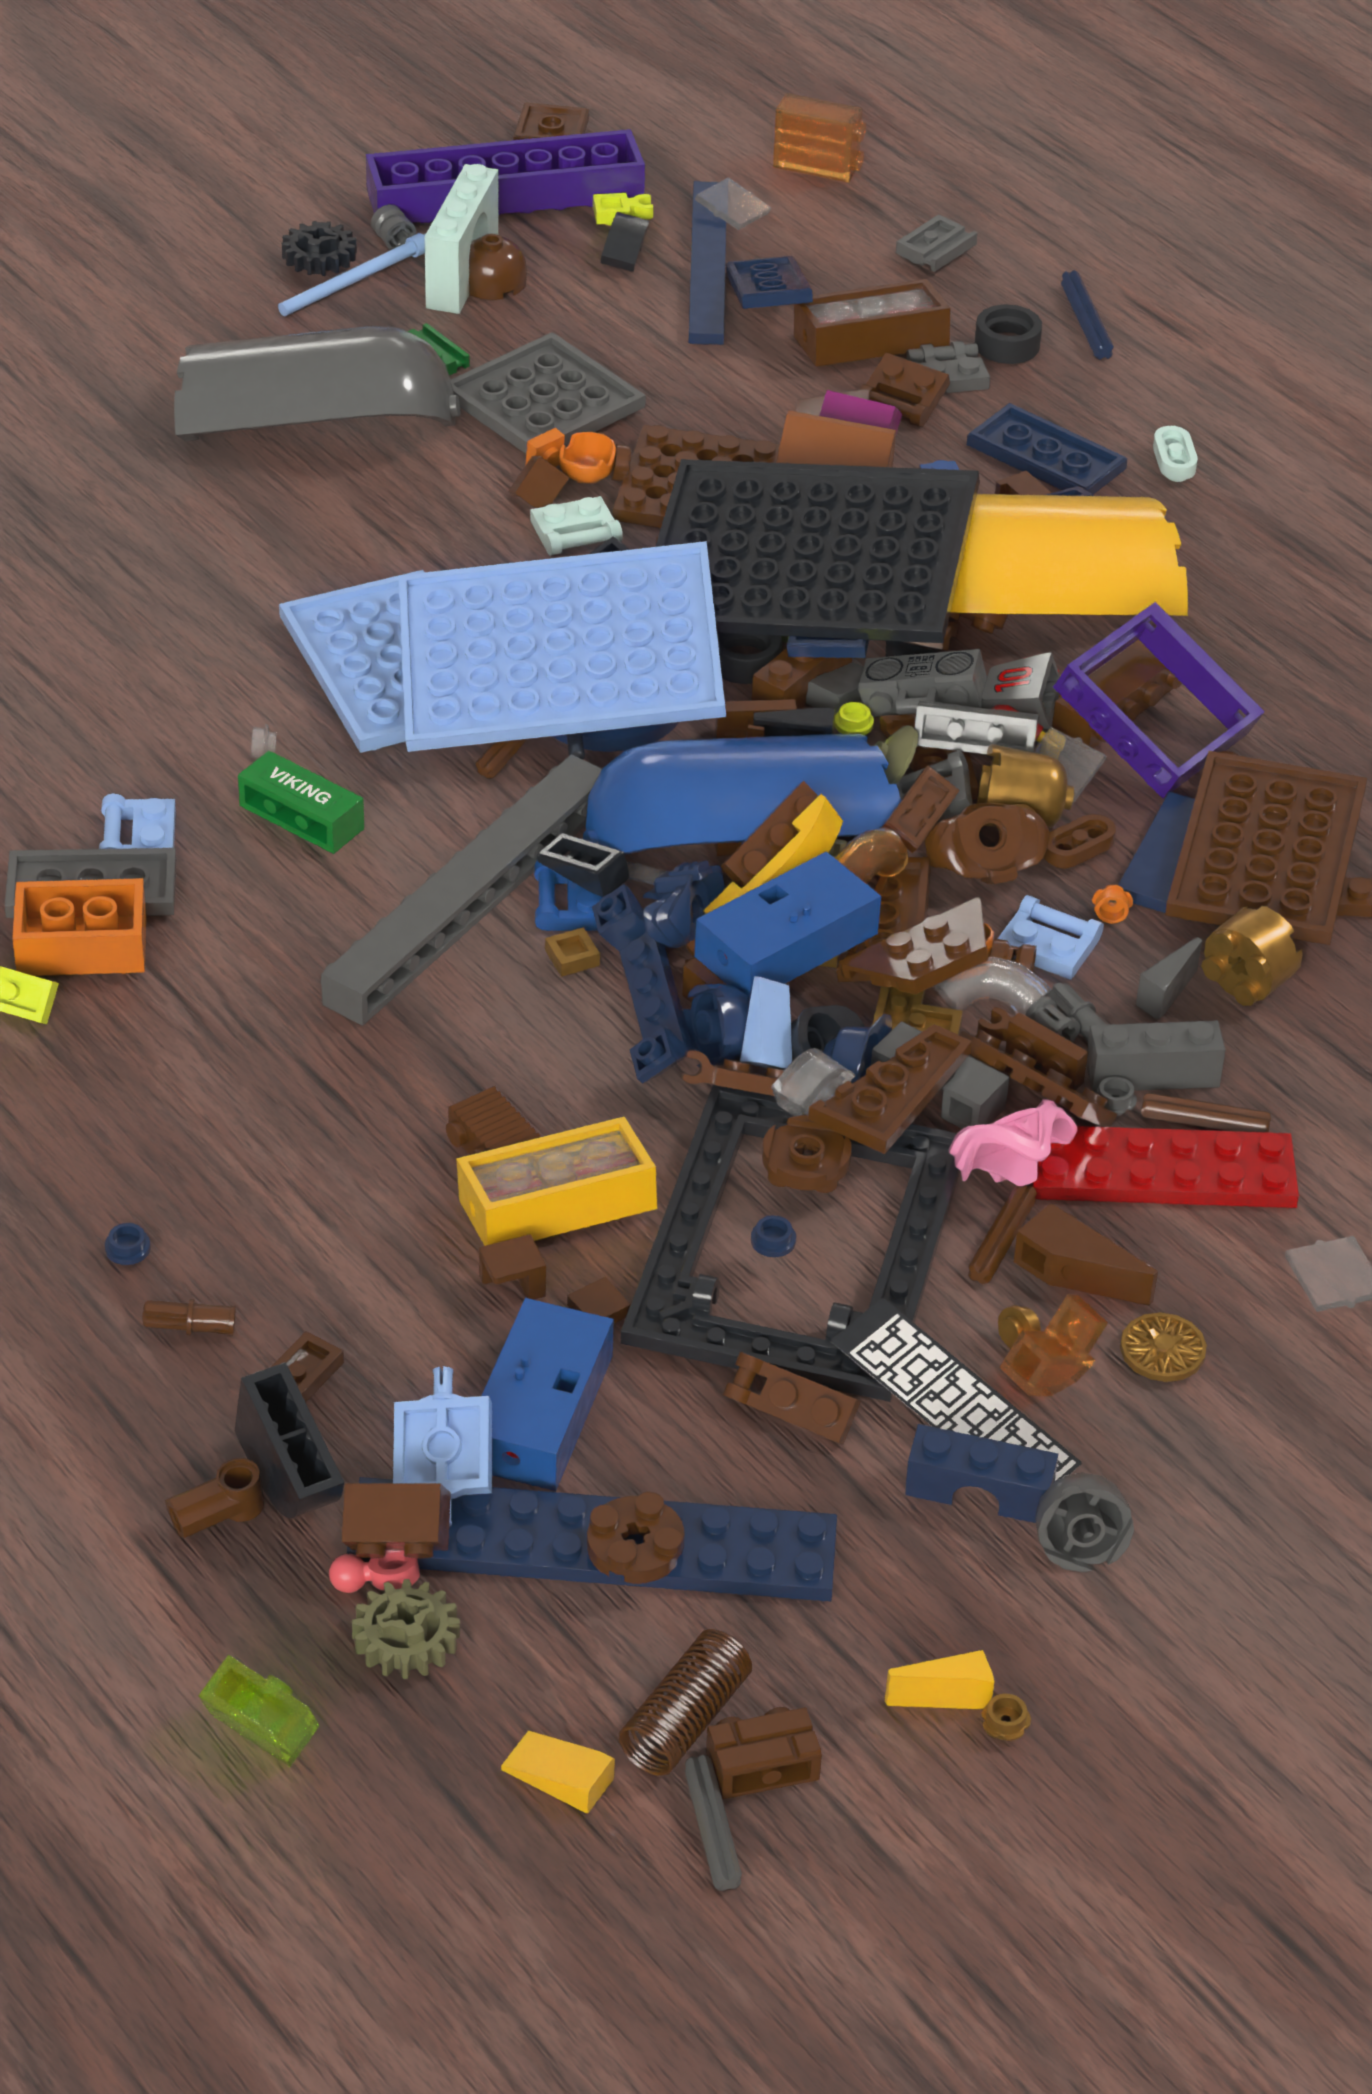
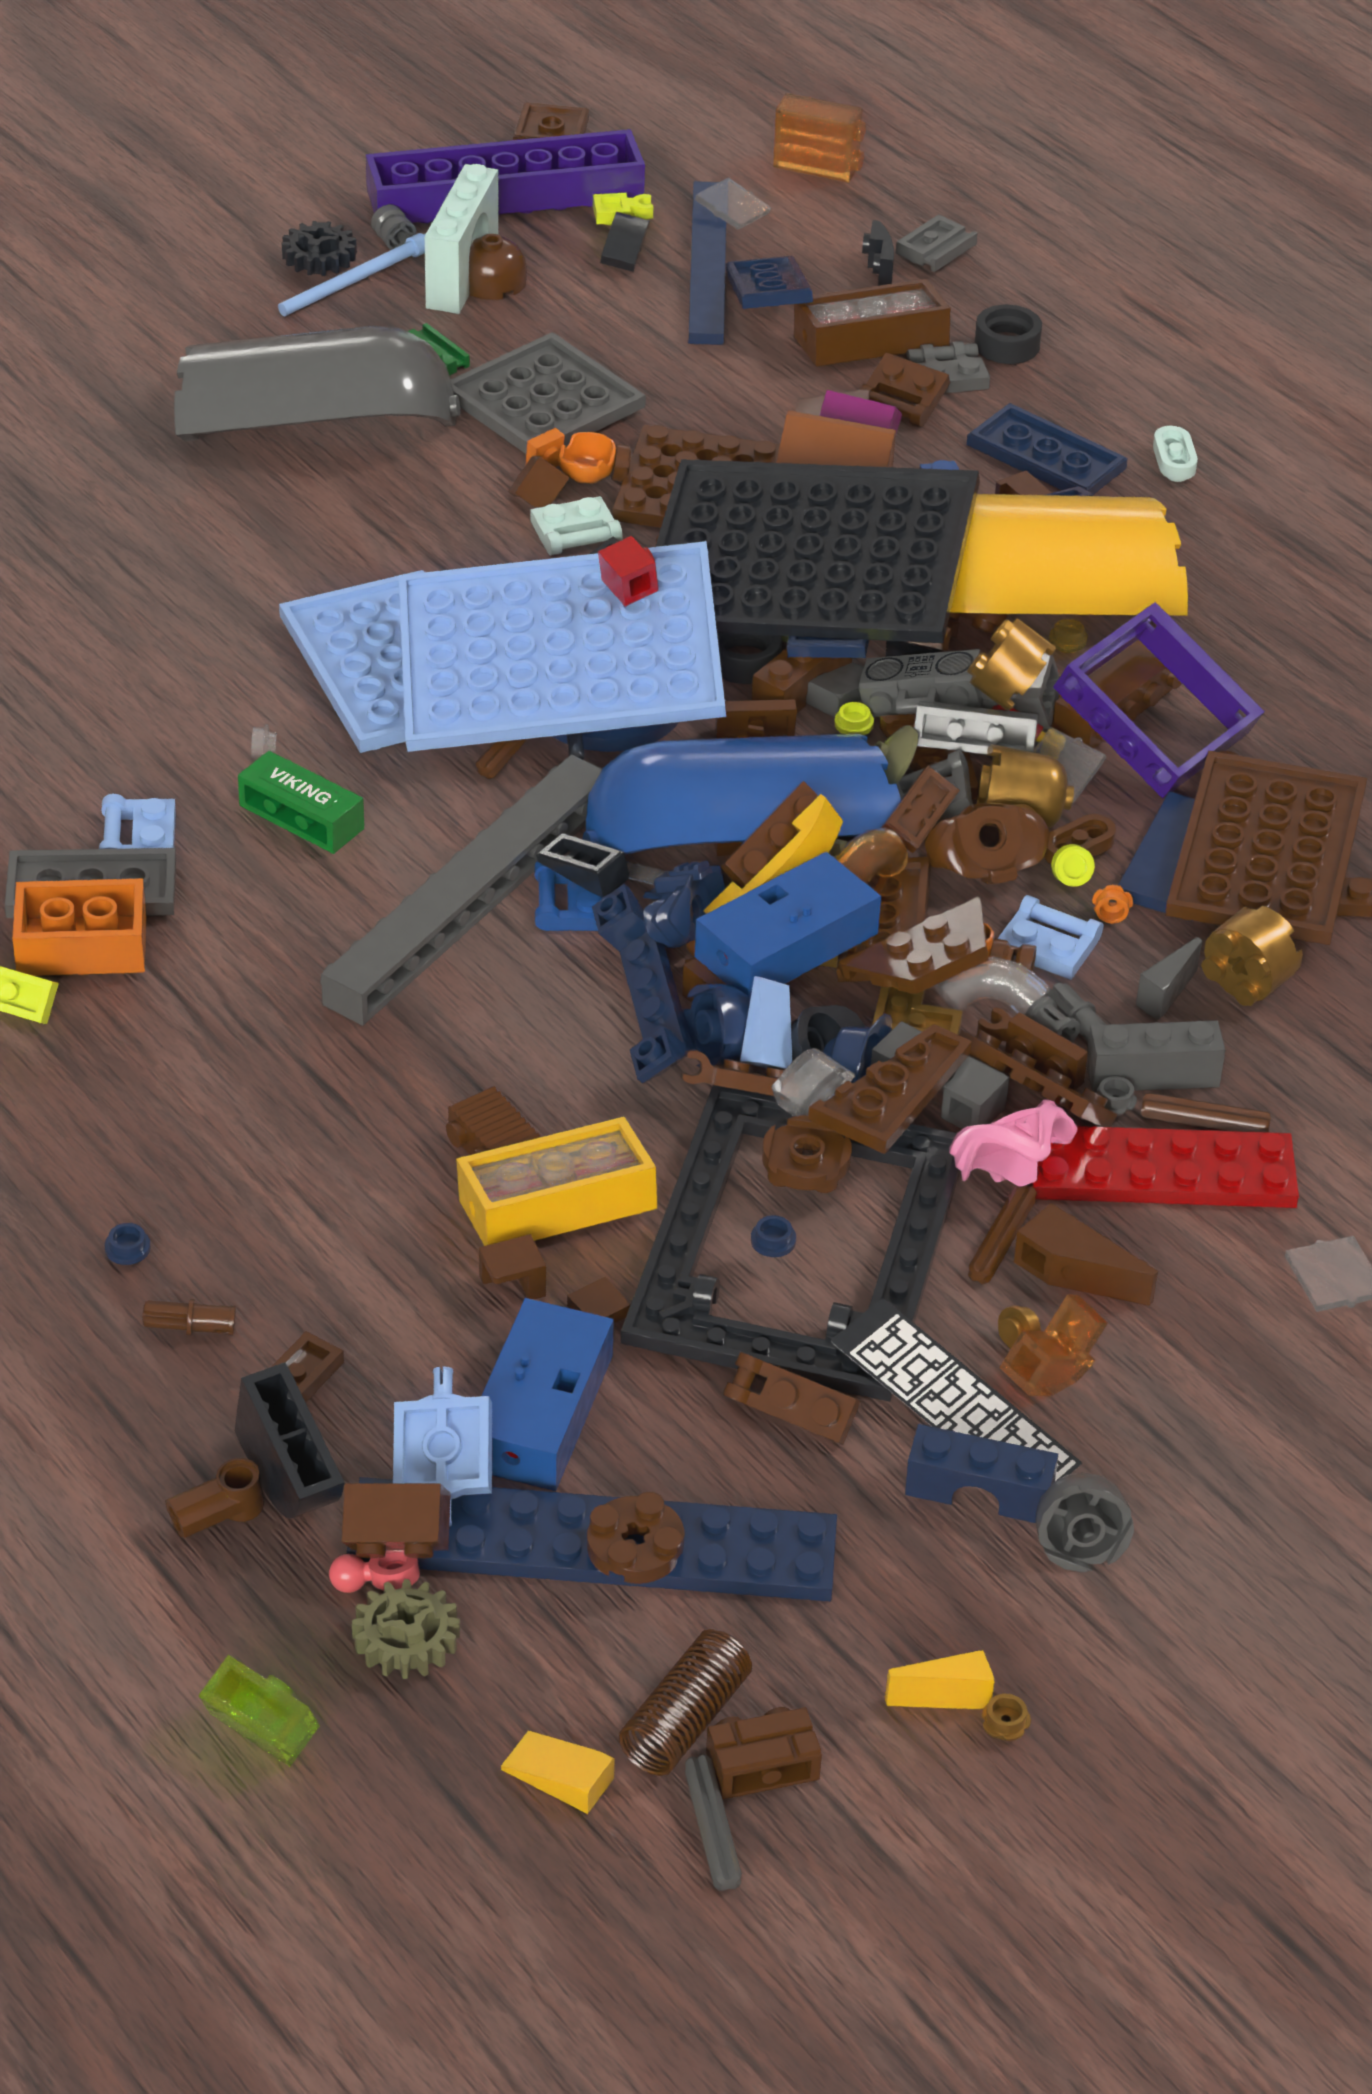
(572, 952): pearl gold plate -> none
(628, 570): none -> red brick
(796, 722): black slope -> none
(880, 252): none -> black slope
(1011, 662): none -> pearl gold brick
(1068, 636): none -> clear yellow plate
(1073, 865): none -> neon yellow tile
(1087, 315): dark blue axle -> none
(1163, 1347): pearl gold wheel -> none

